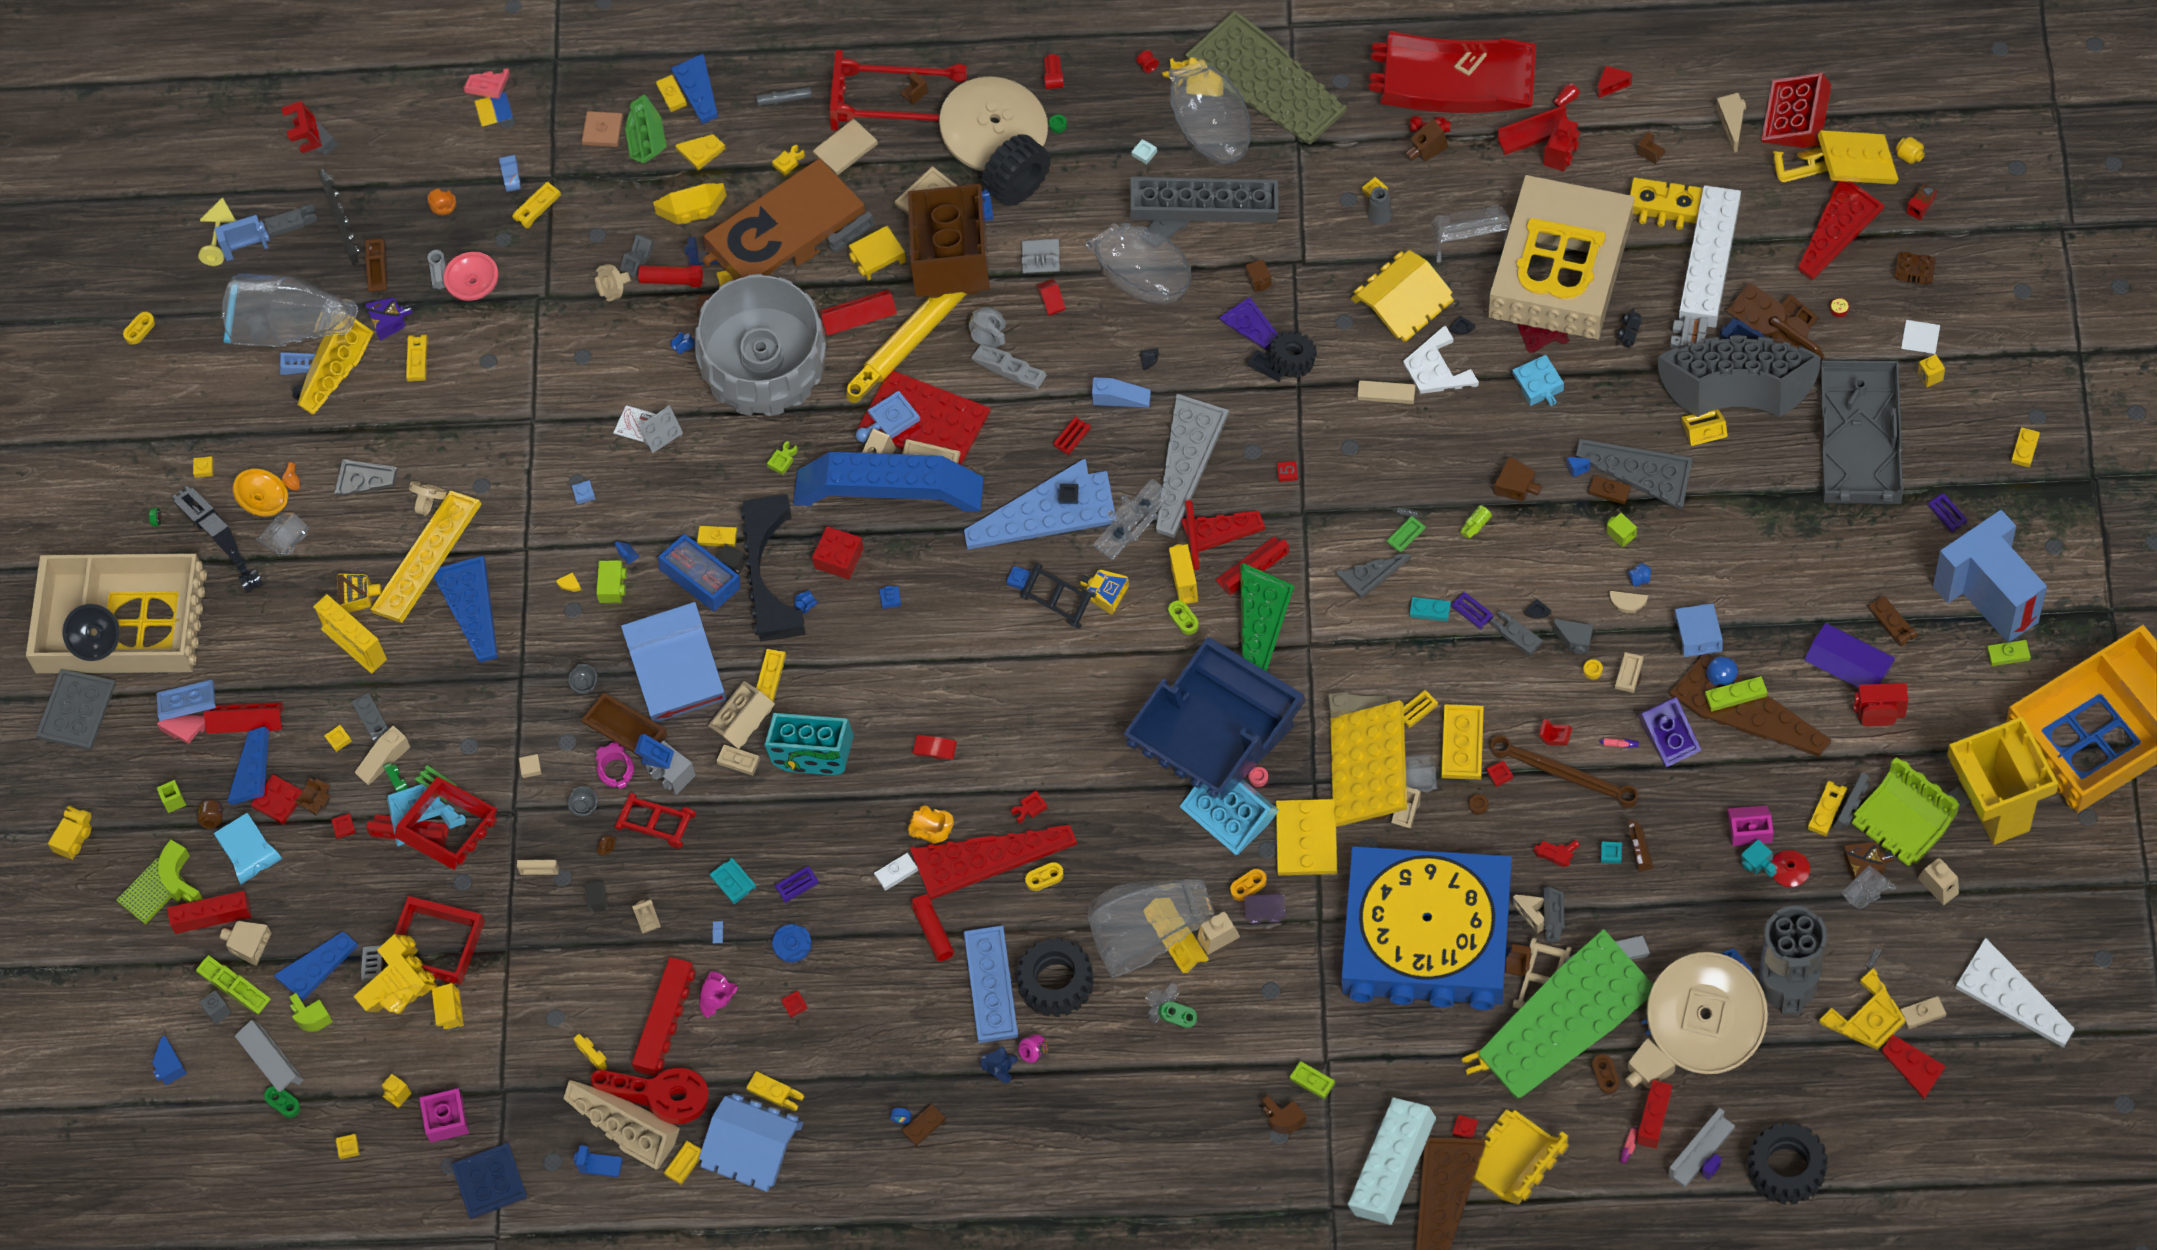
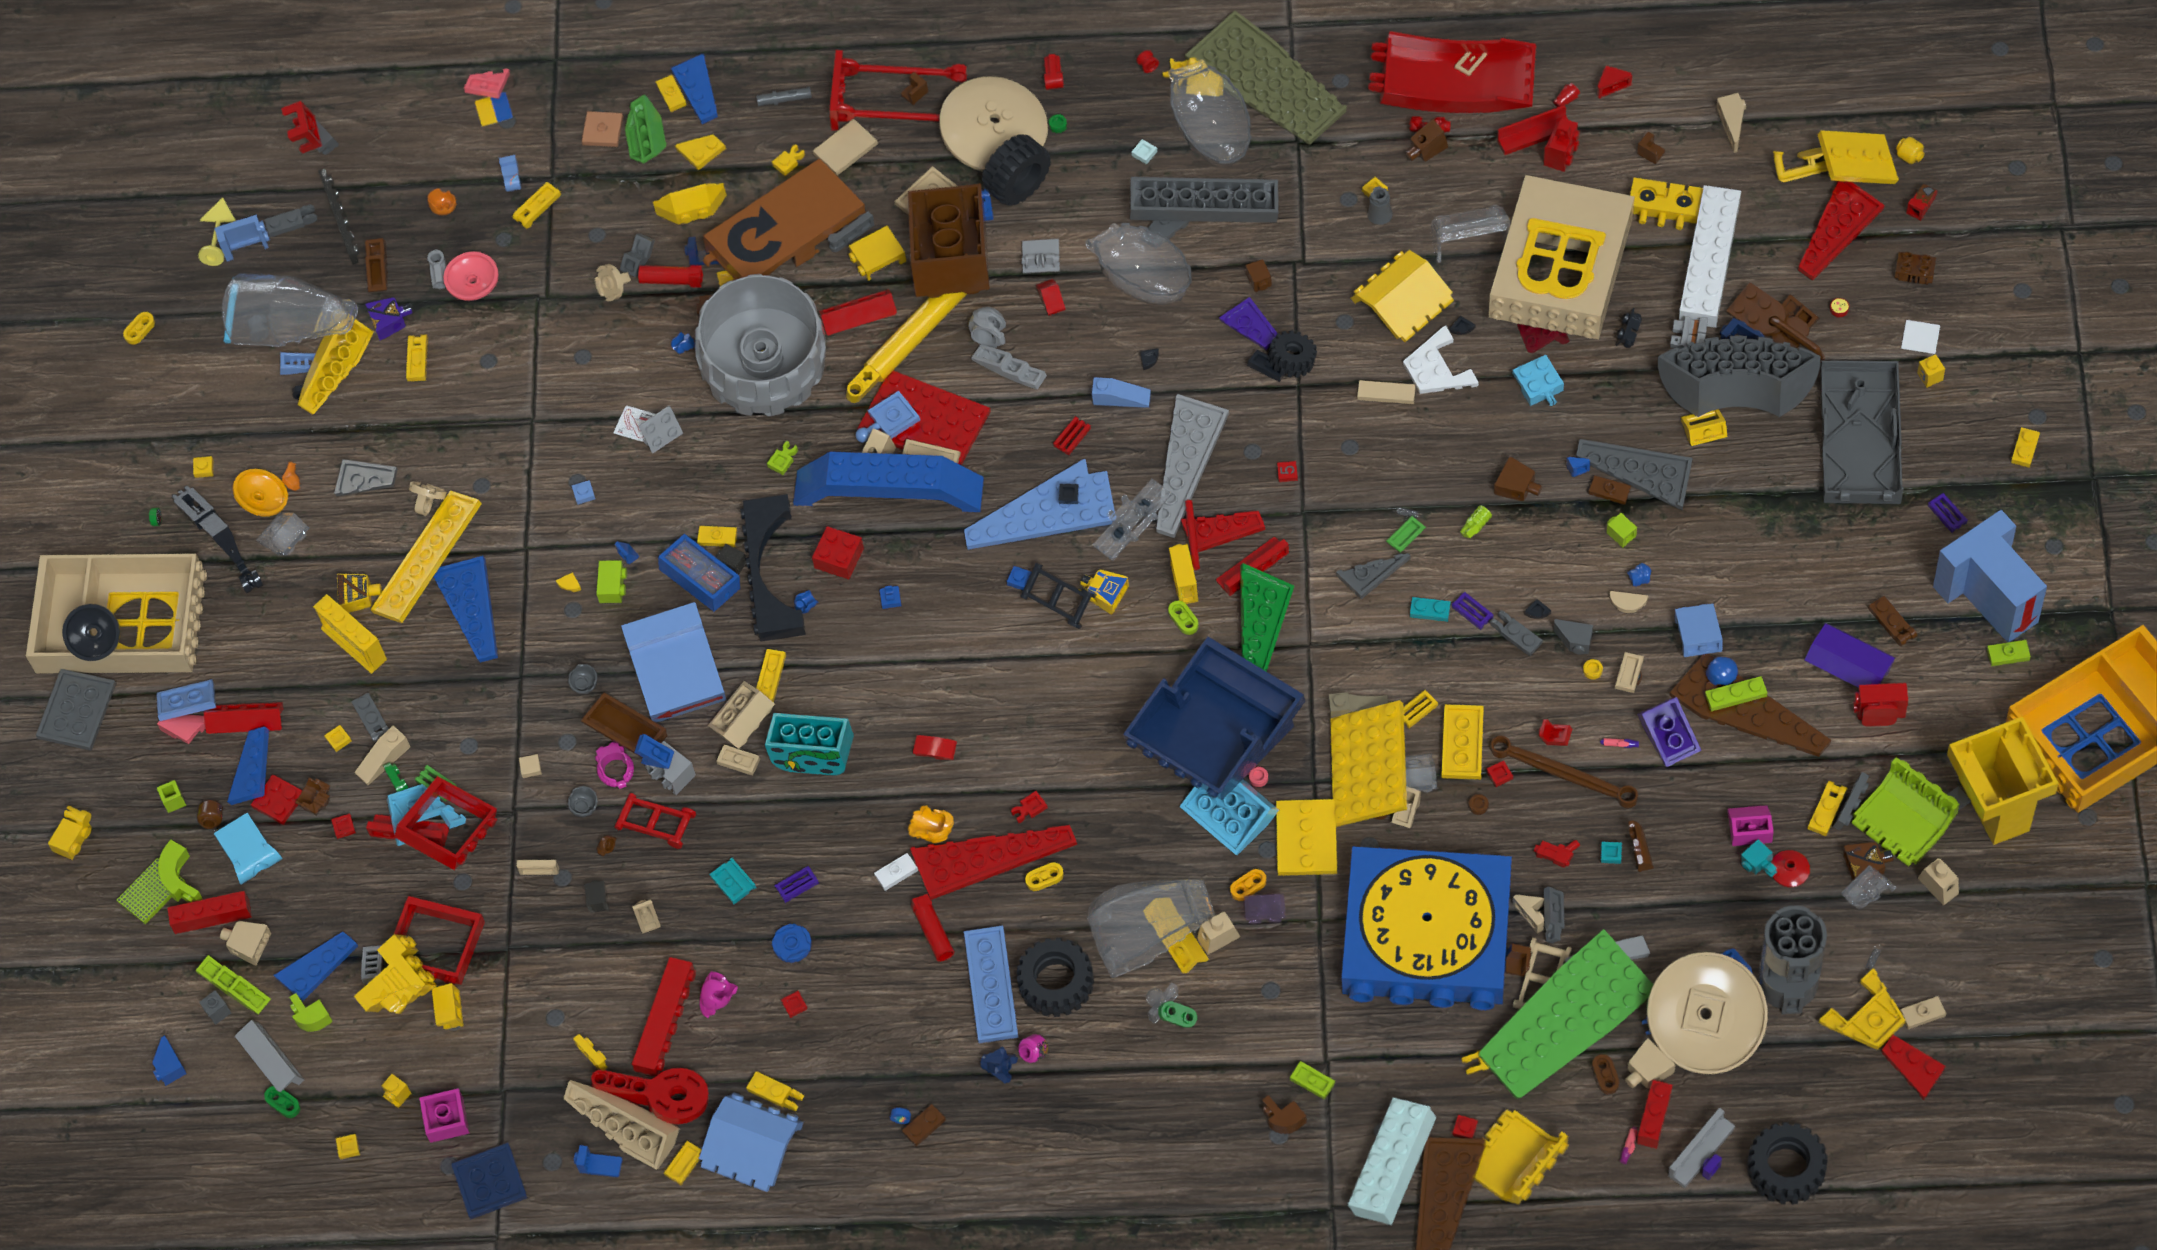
(717, 932): medium blue piece -> none
(1797, 110): red slope -> none
(2003, 988): white wing -> none

